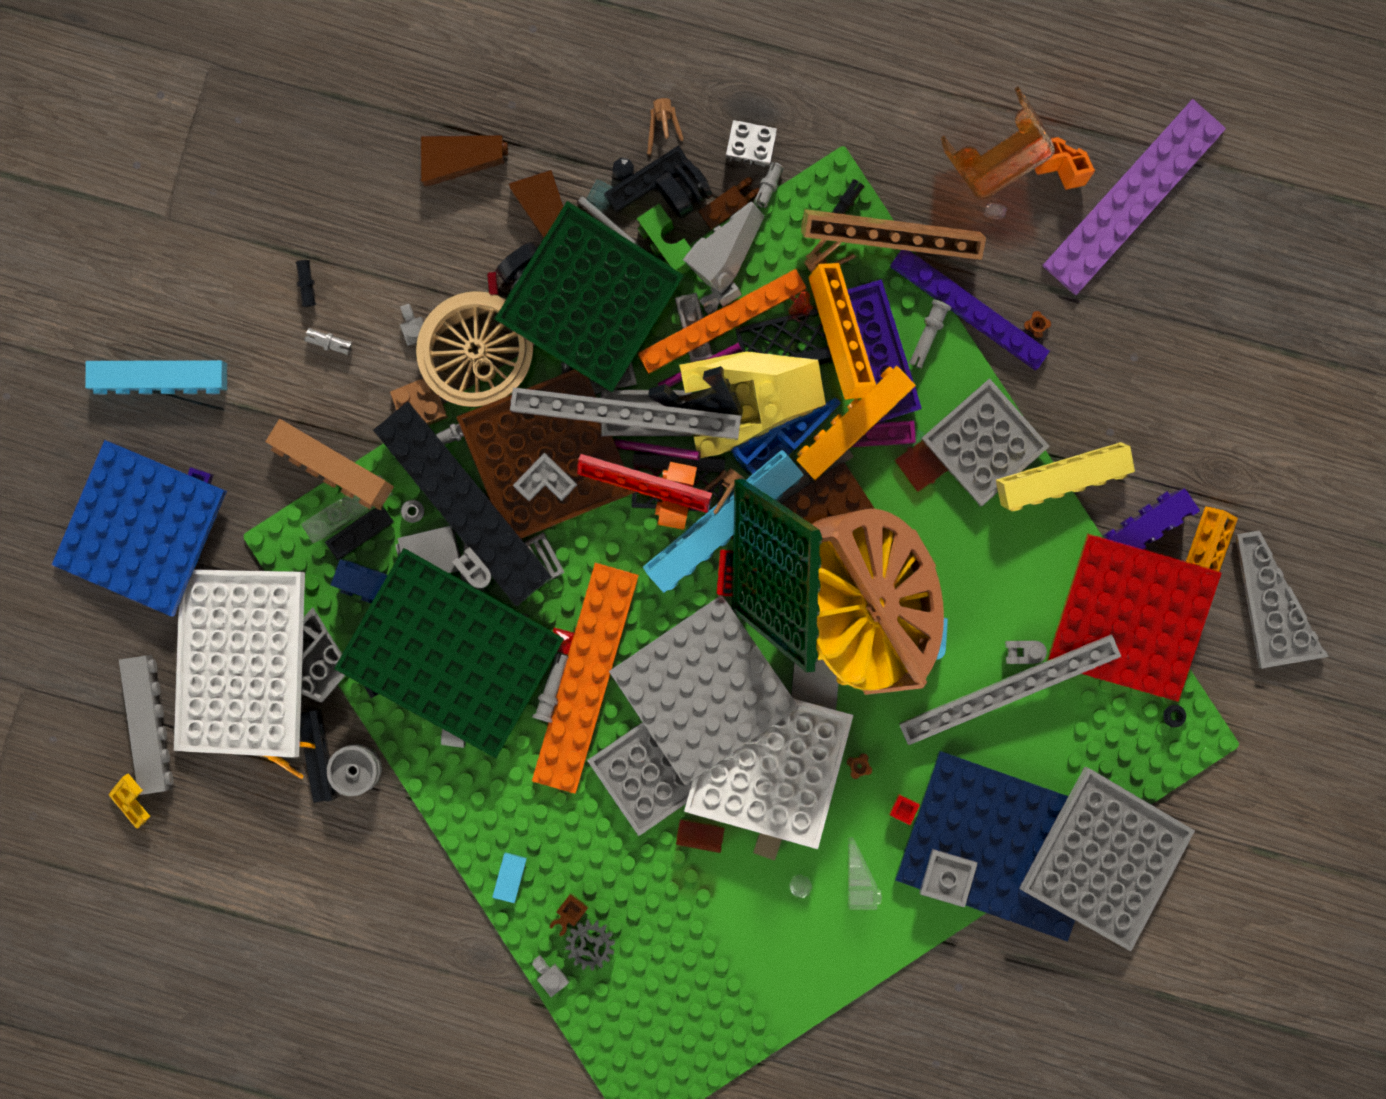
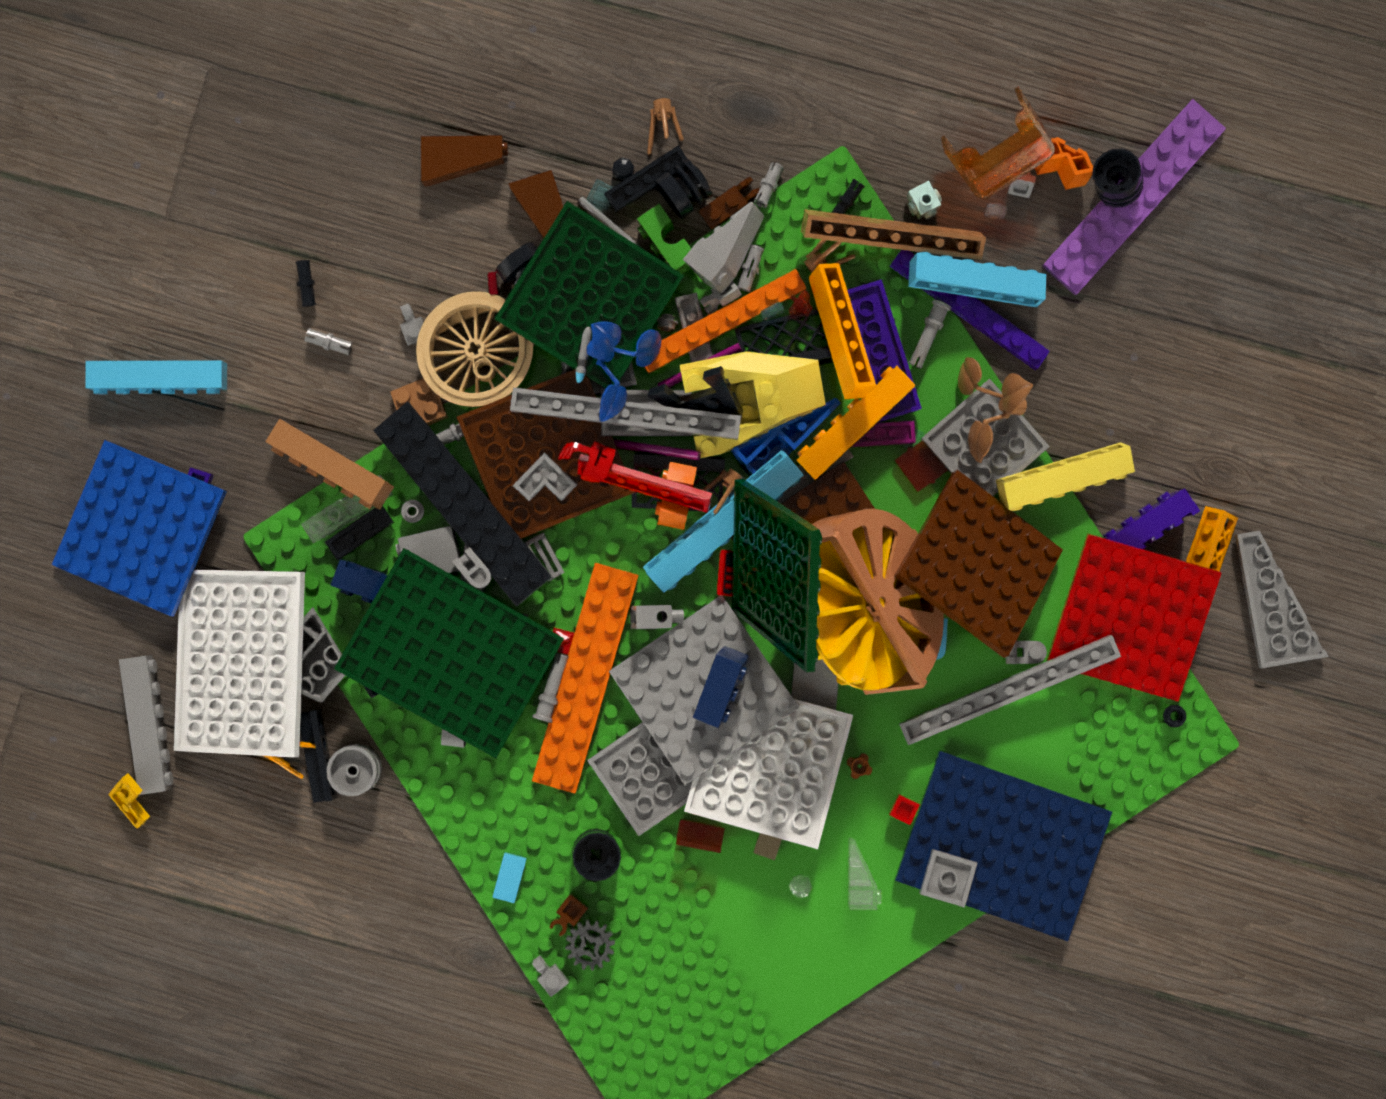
(583, 356): none -> light grey piece
(591, 473): none -> red helmet
(596, 868): none -> black wheel
(602, 347): none -> blue plant
(646, 616): none -> light grey torso
(667, 323): none -> light grey plate
(721, 686): none -> dark blue wedge
(751, 143): hinge -> none
(754, 254): none -> light grey pin
(772, 311): none -> clear light blue tile
(924, 193): none -> light aqua brick
(977, 279): none -> medium azure brick
(979, 563): none -> reddish brown plate
(1012, 402): none -> medium nougat plant
(1022, 186): none -> light grey tile
(1043, 324): dark orange plate -> none
(1107, 859): light grey plate -> none
(1116, 166): none -> black wheel

